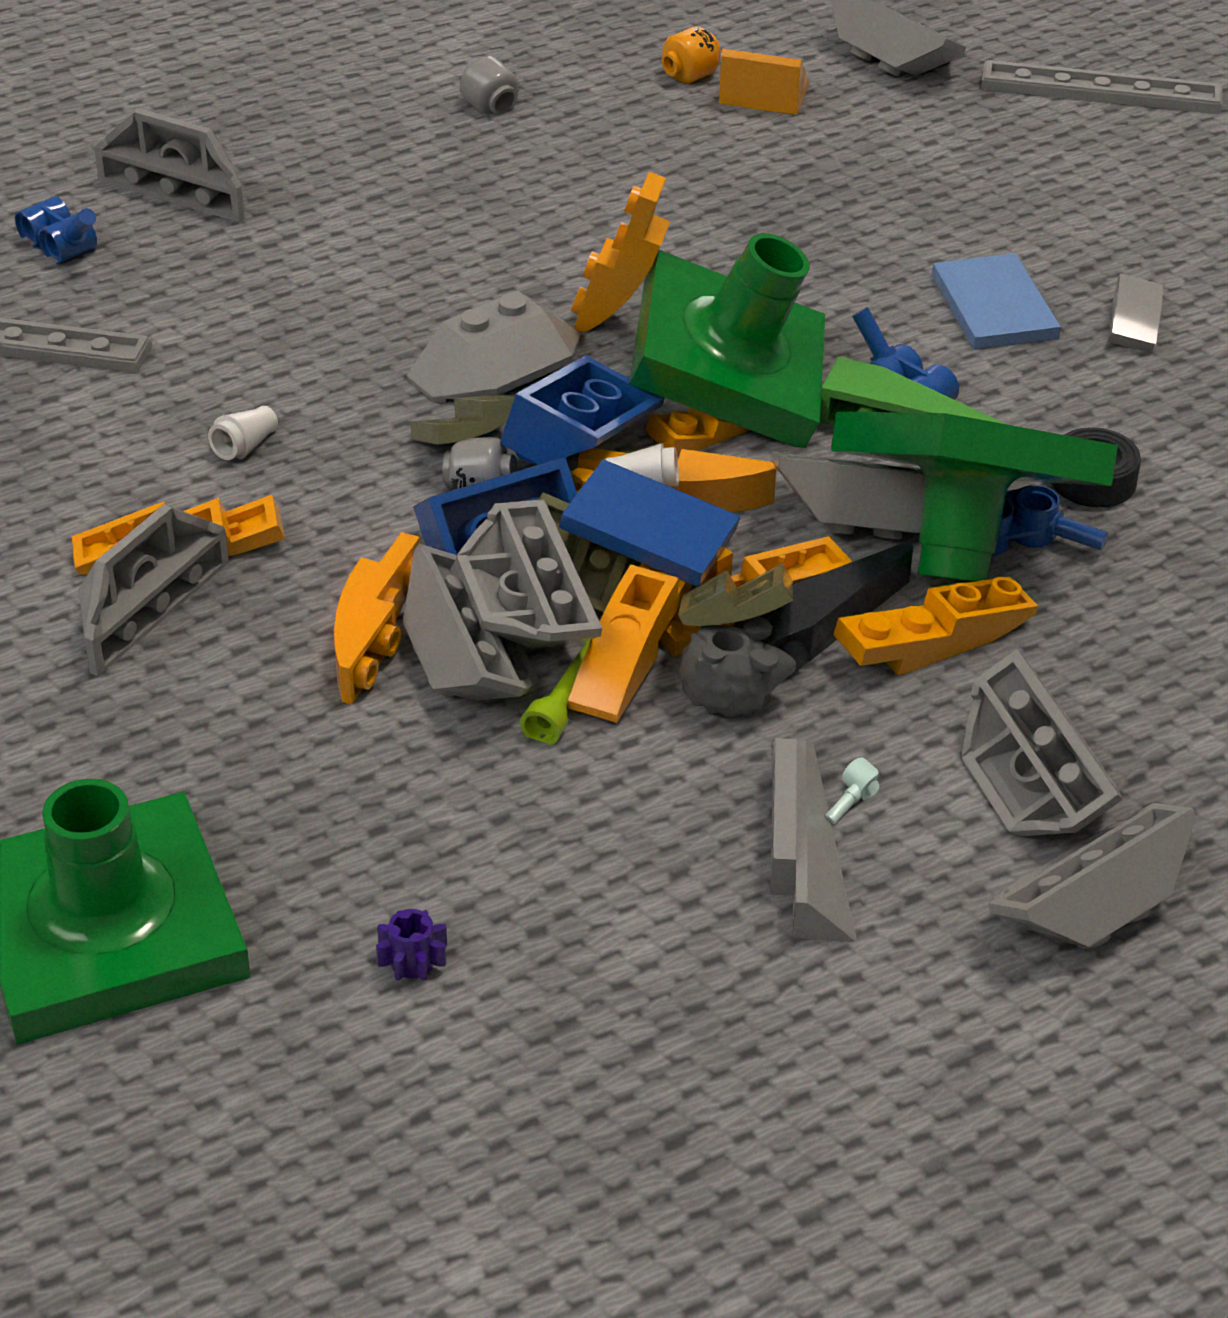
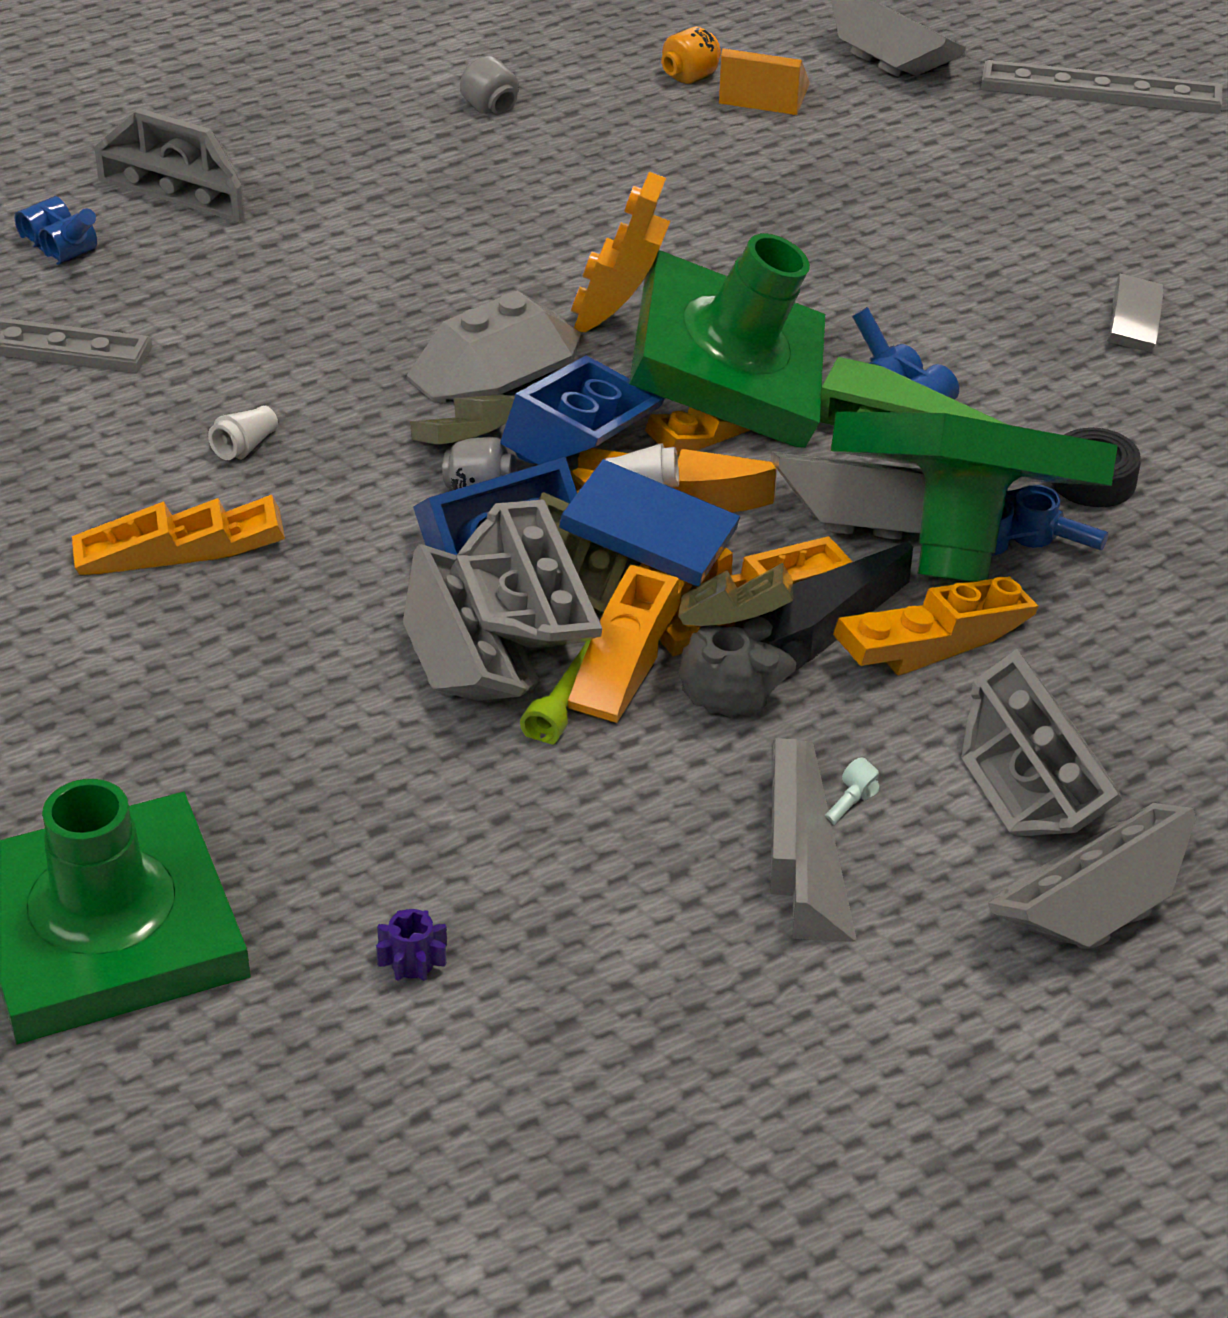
(146, 580): light grey wedge -> none
(368, 614): light orange slope -> none
(995, 301): medium blue tile -> none

